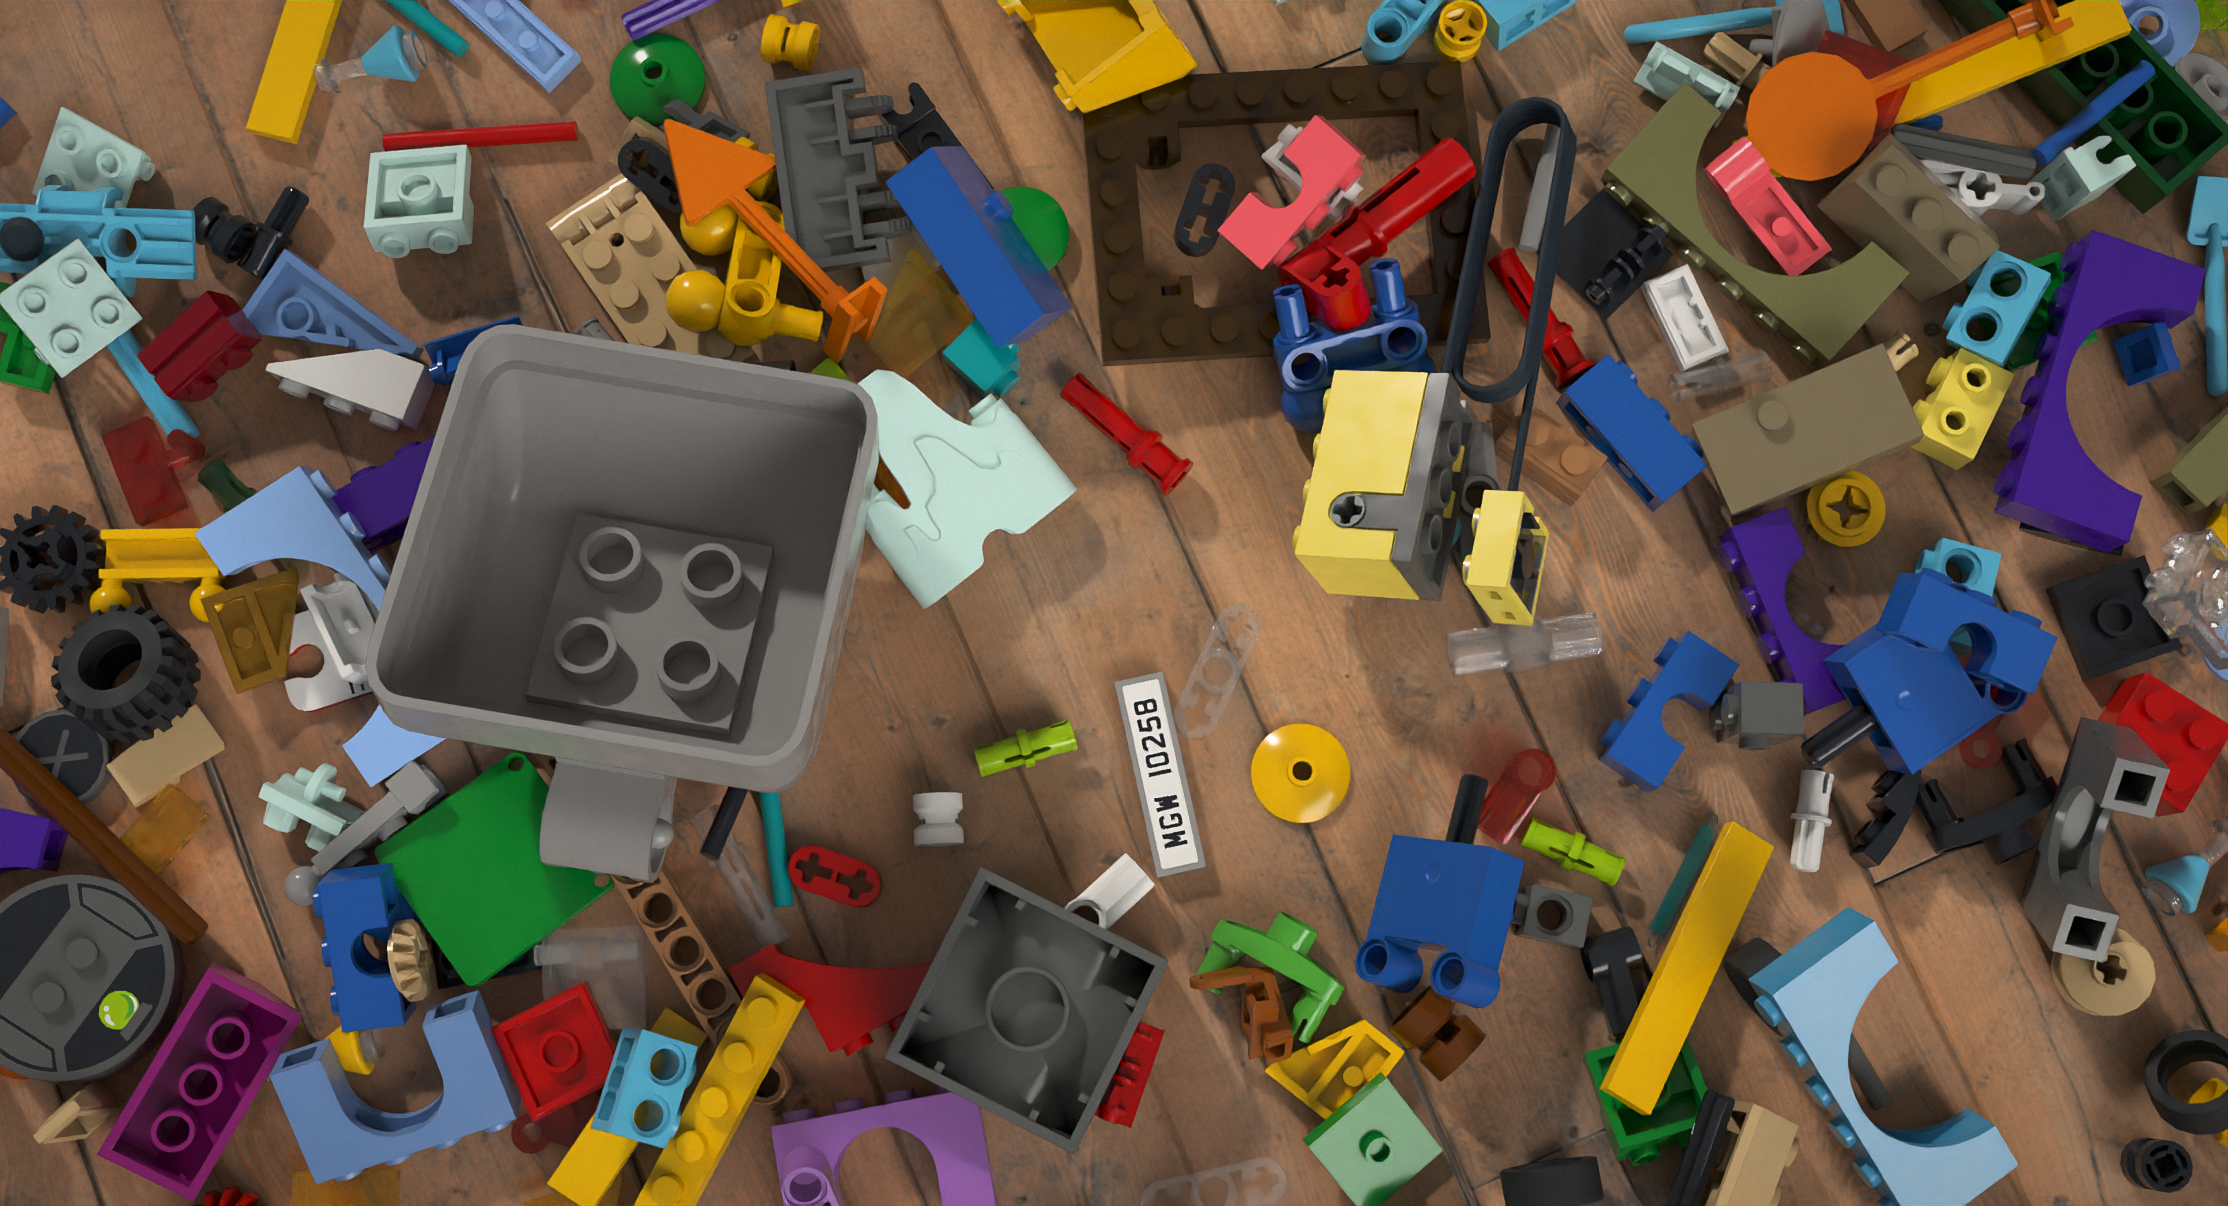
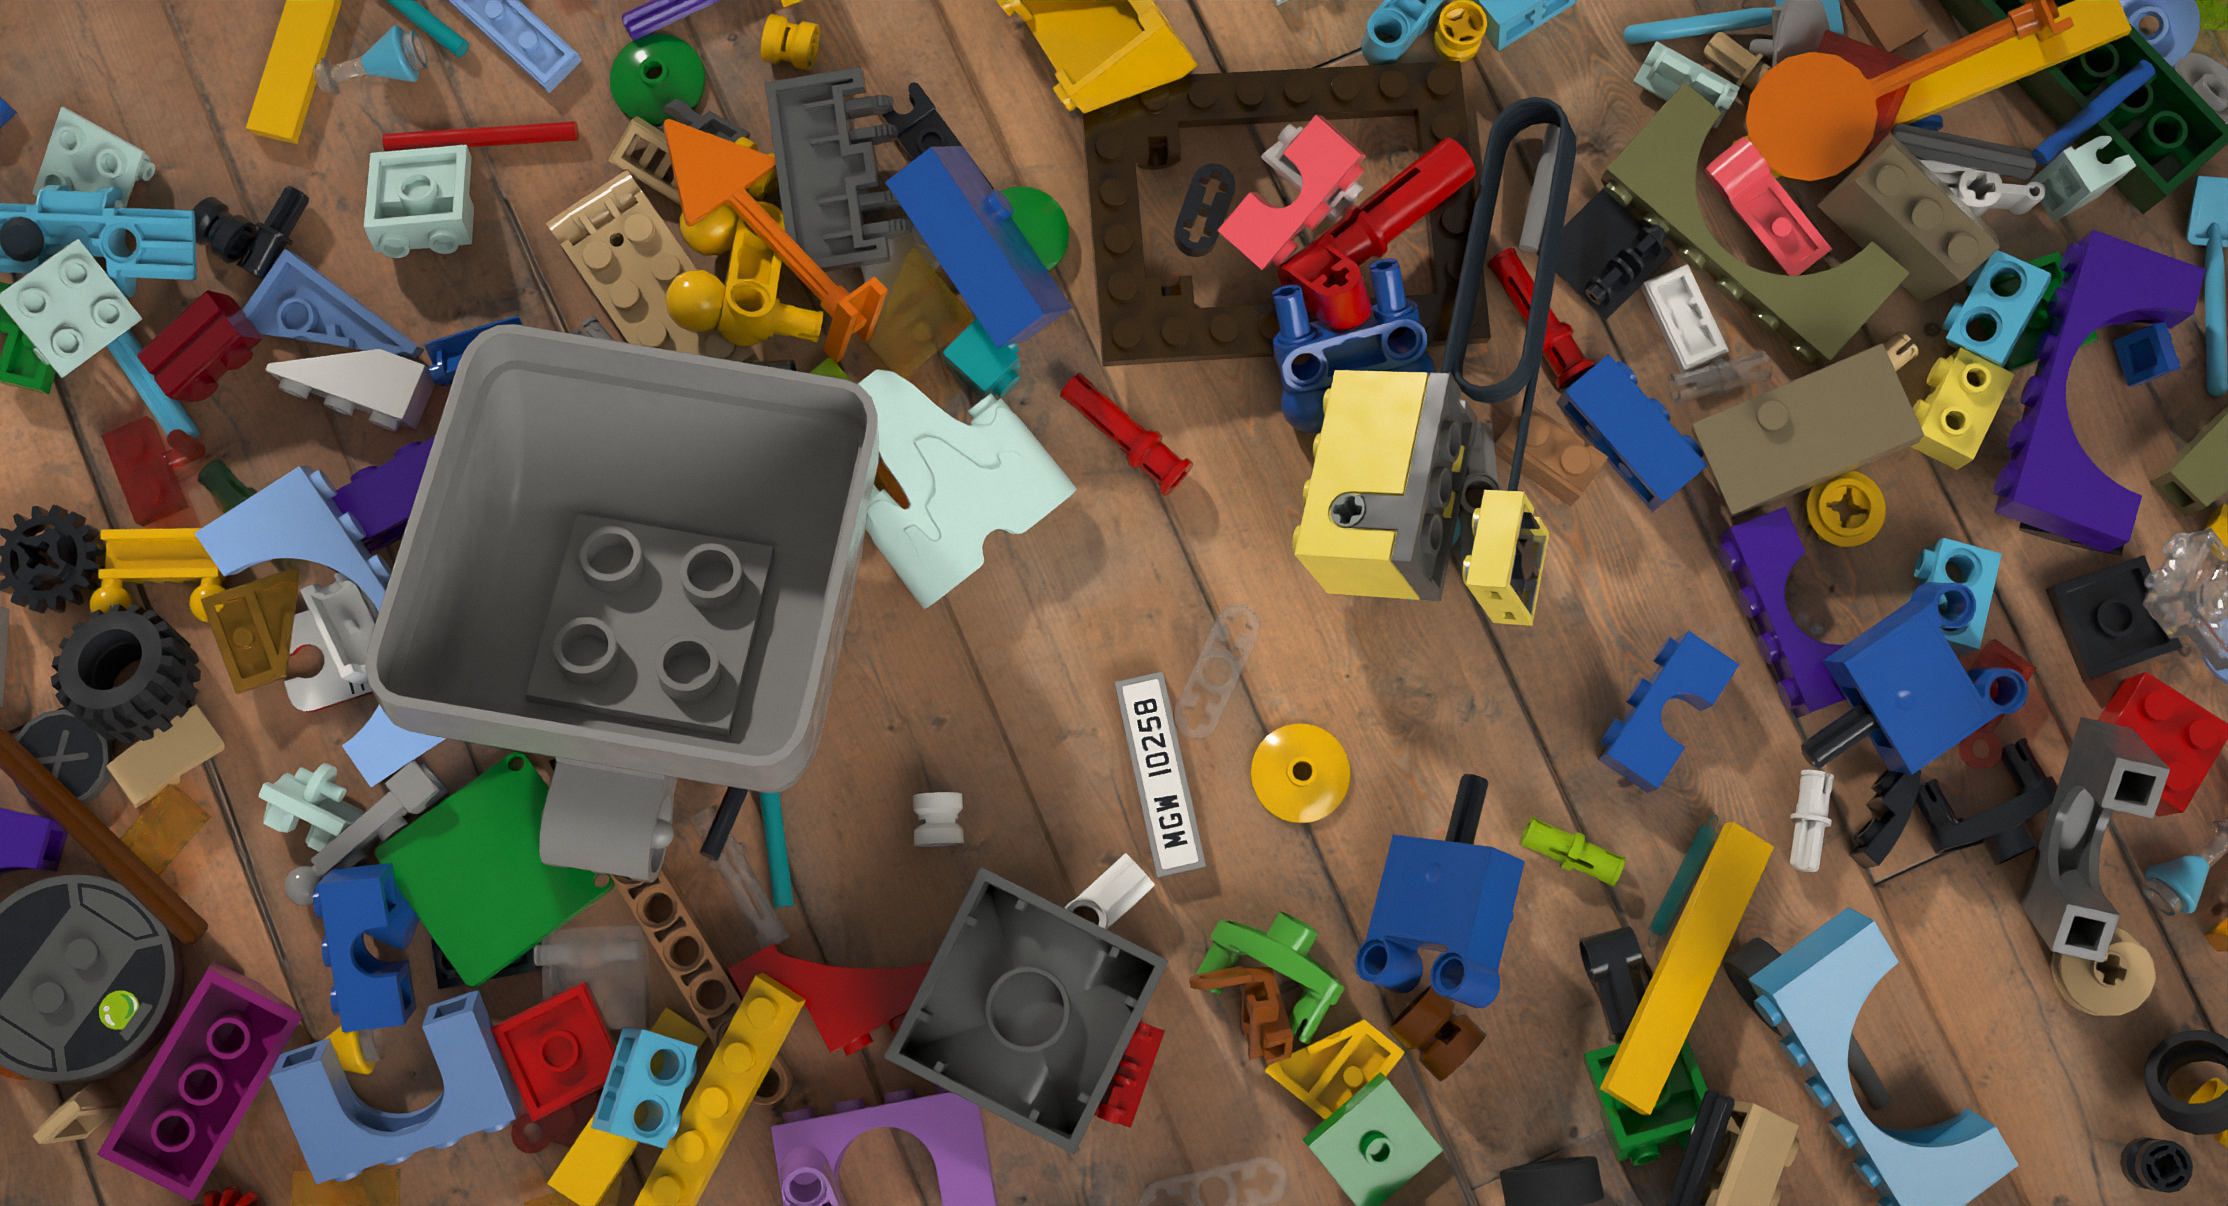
(410, 960): tan gear -> none
(646, 179): black beam -> none
(831, 888): red beam -> none
(1025, 748): lime pin -> none
(1511, 799): clear red piece -> none
(1523, 646): clear piece -> none
(1573, 911): dark grey brick -> none
(1758, 714): dark grey brick -> none
(2005, 646): blue arch -> none

